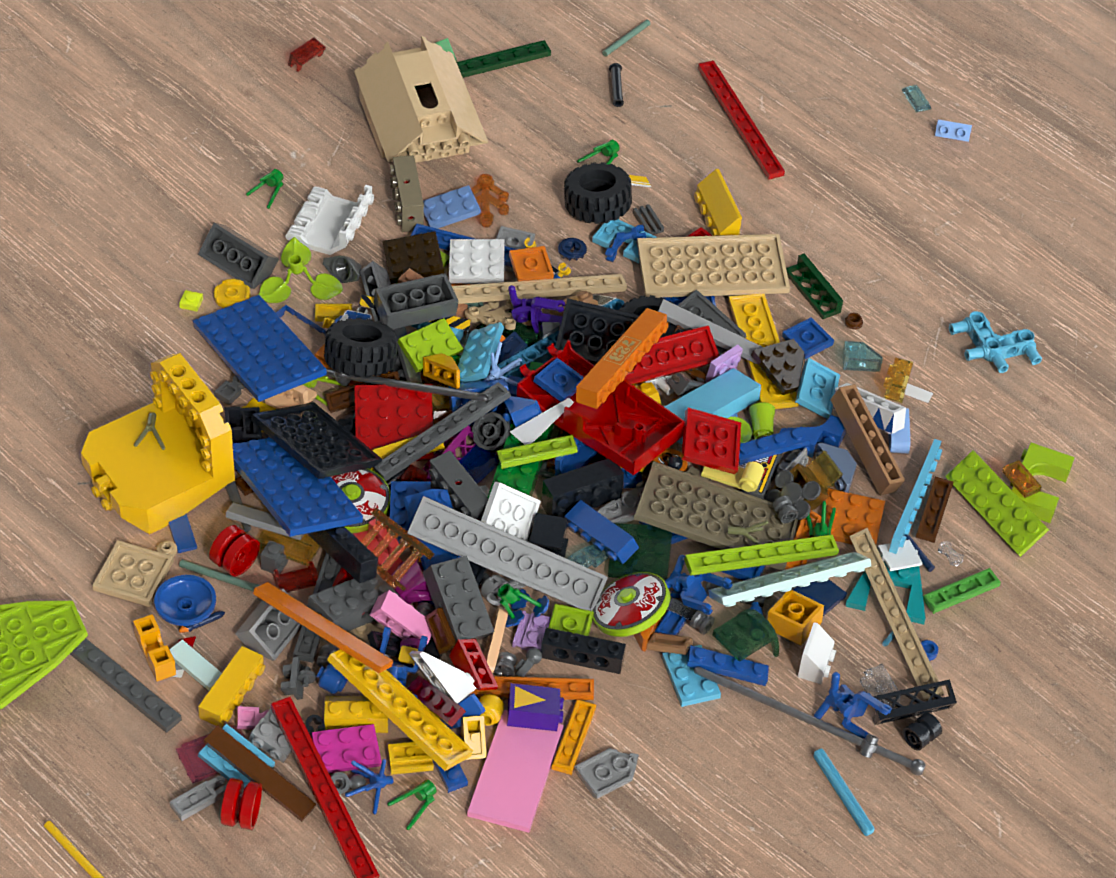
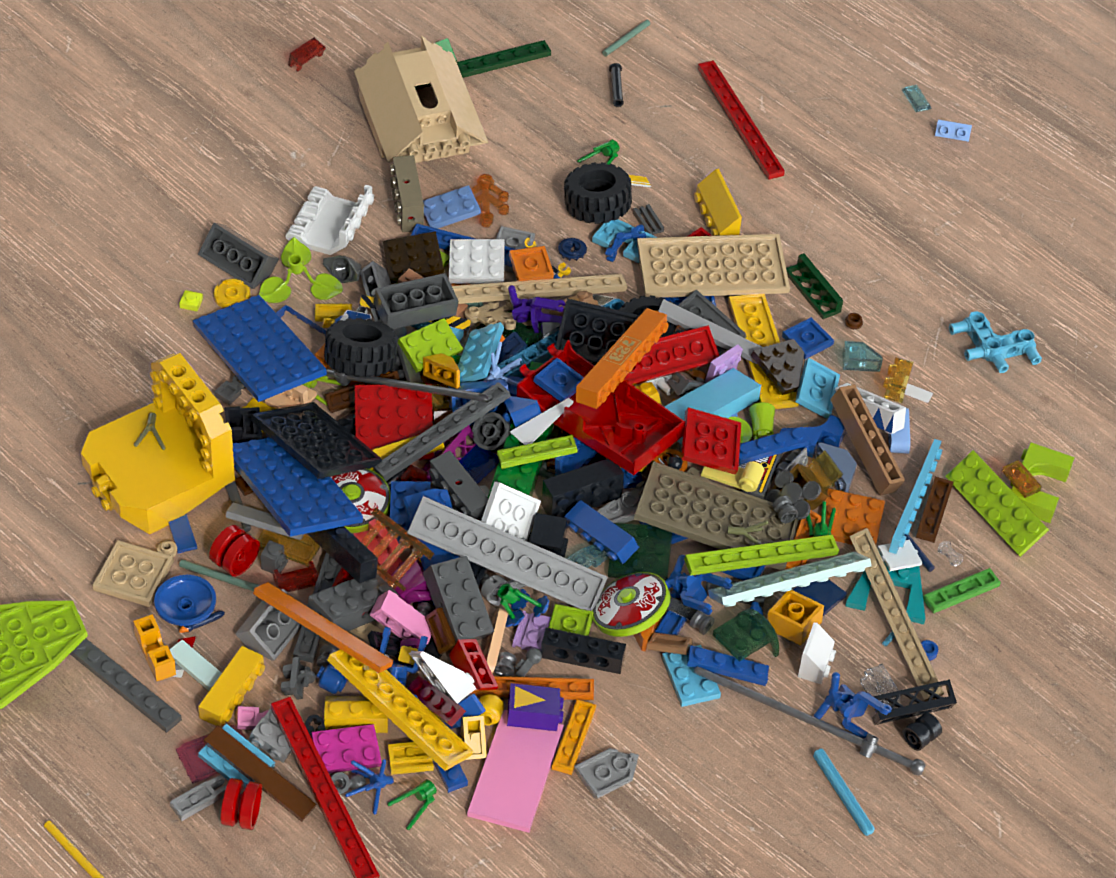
(272, 179): green plant -> none

